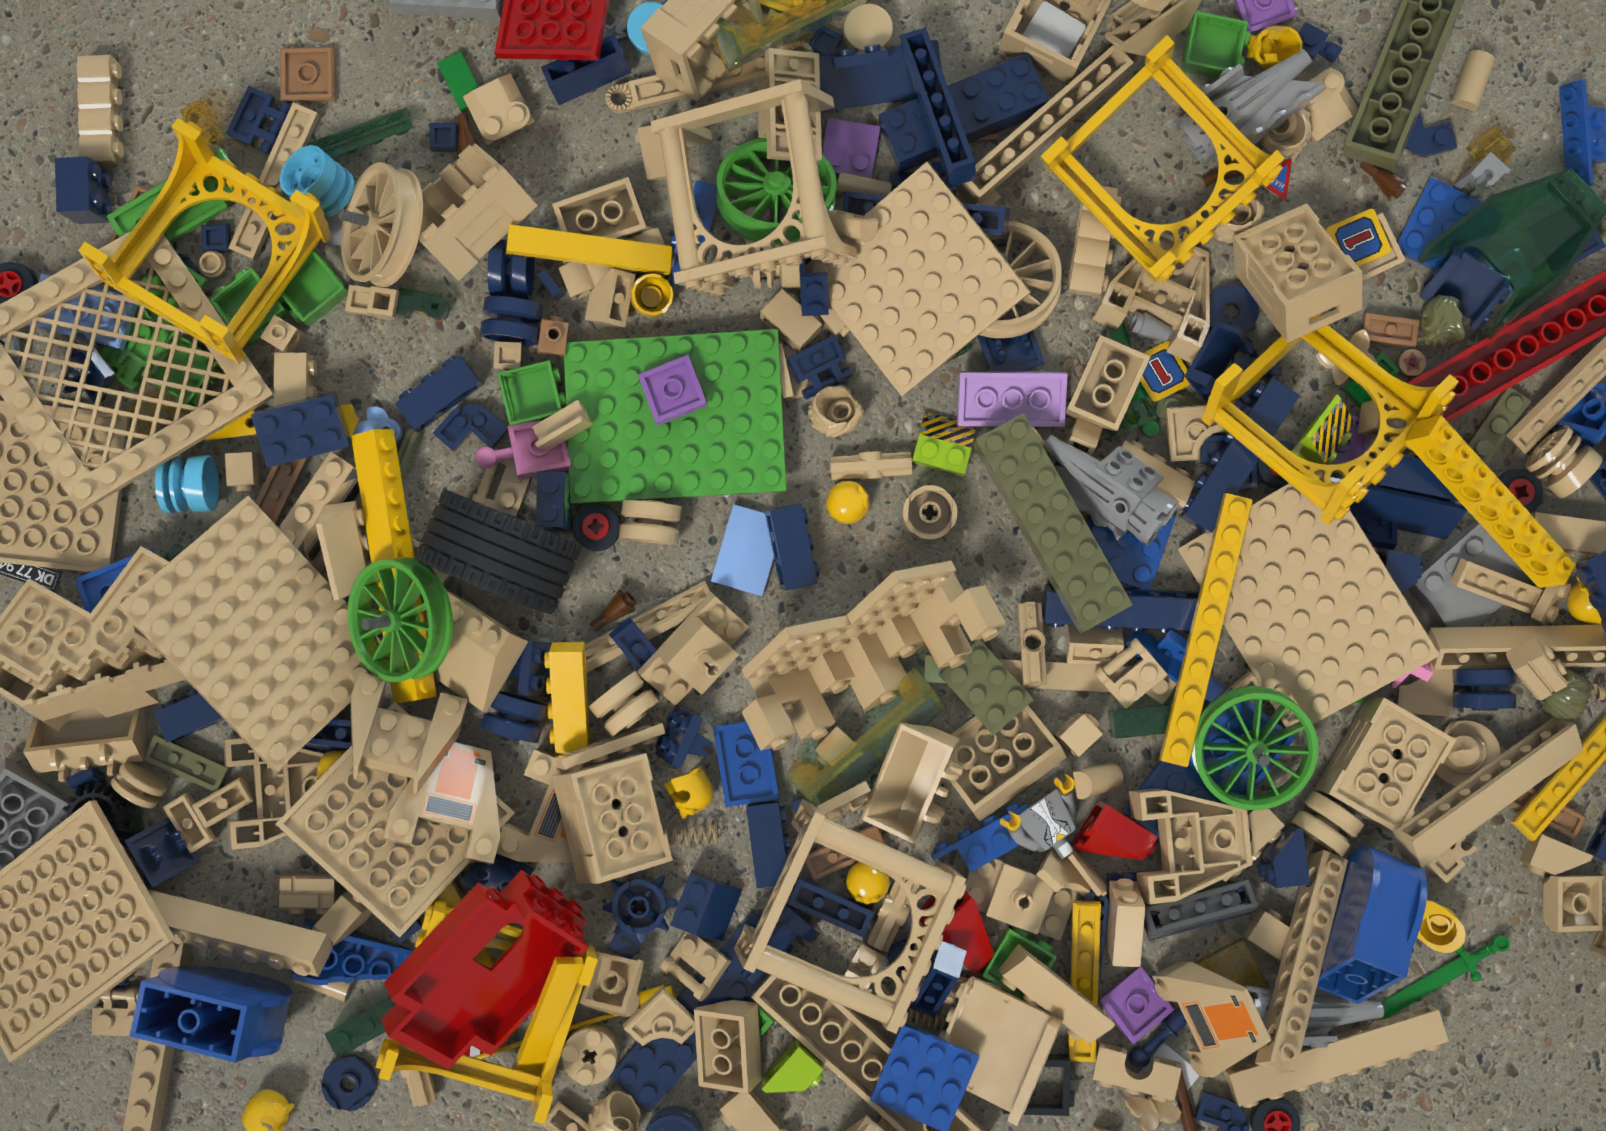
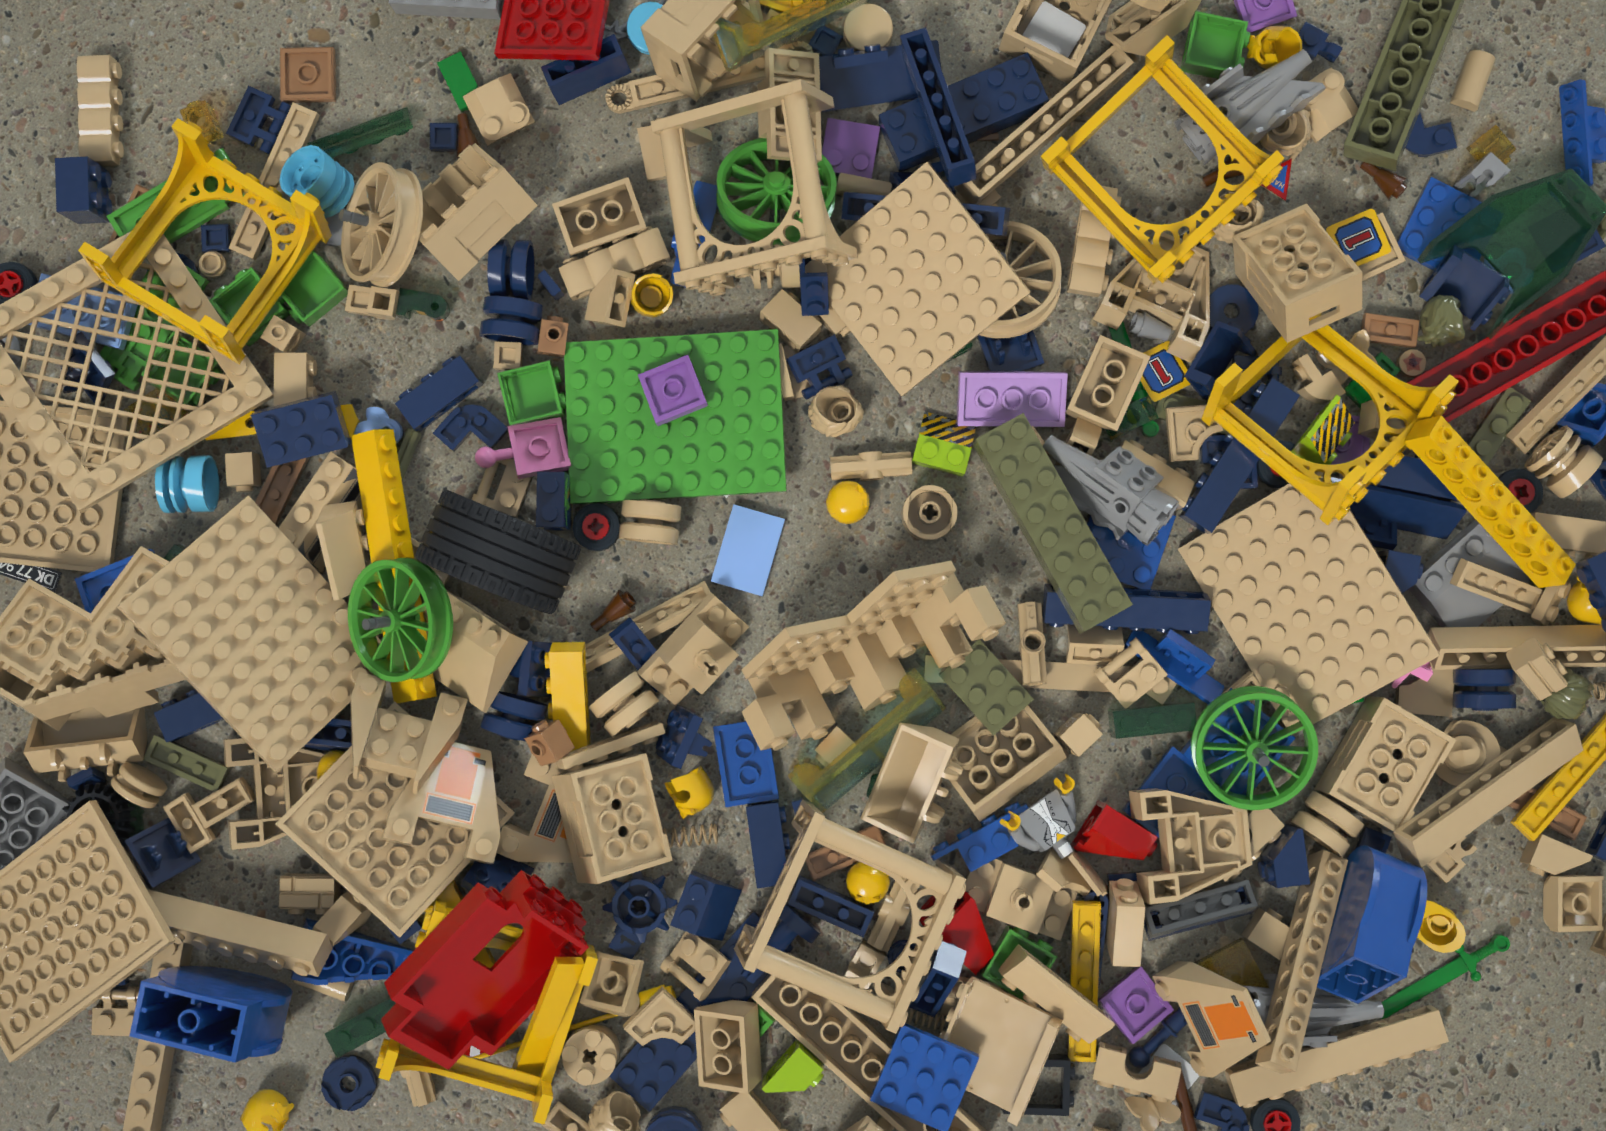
(549, 742): none -> medium nougat brick
(561, 426): tan panel -> none
(588, 249): yellow tile -> none
(791, 546): dark blue brick -> none
(851, 799): tan plate -> none
(853, 225): tan brick -> none
(1097, 779): tan brick -> none
(1205, 629): yellow plate -> none
(1318, 387): none -> tan brick
(1374, 839): none -> dark blue tile

